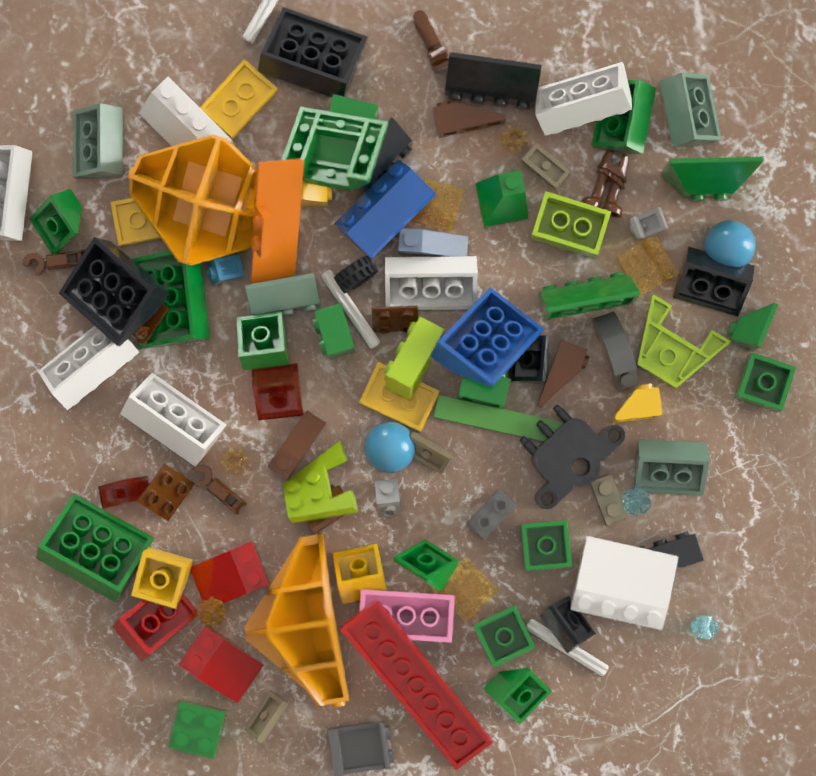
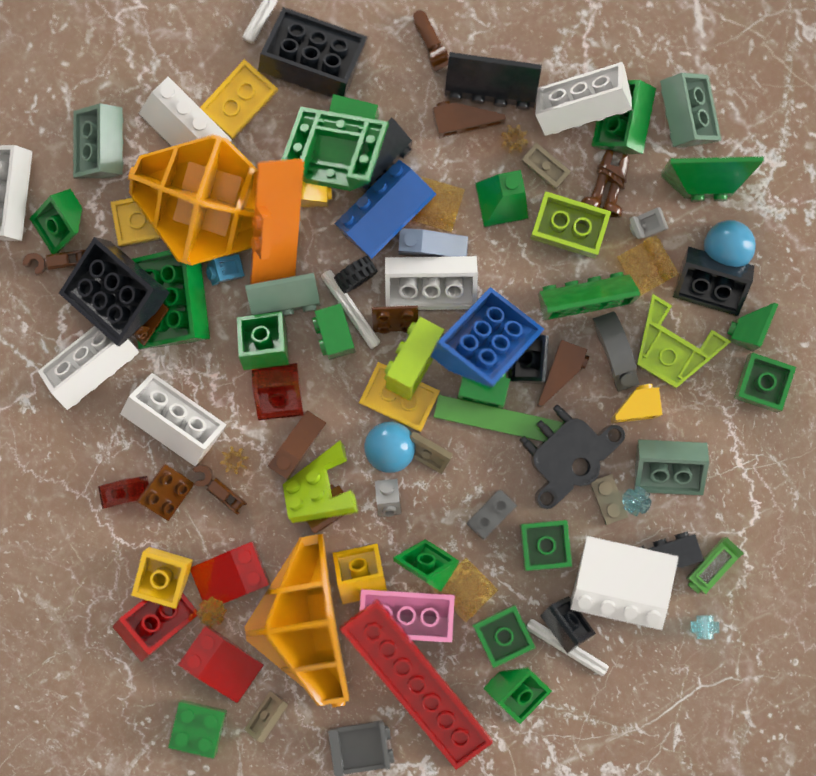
(94, 548): green slope -> none
(714, 566): none -> bright green window

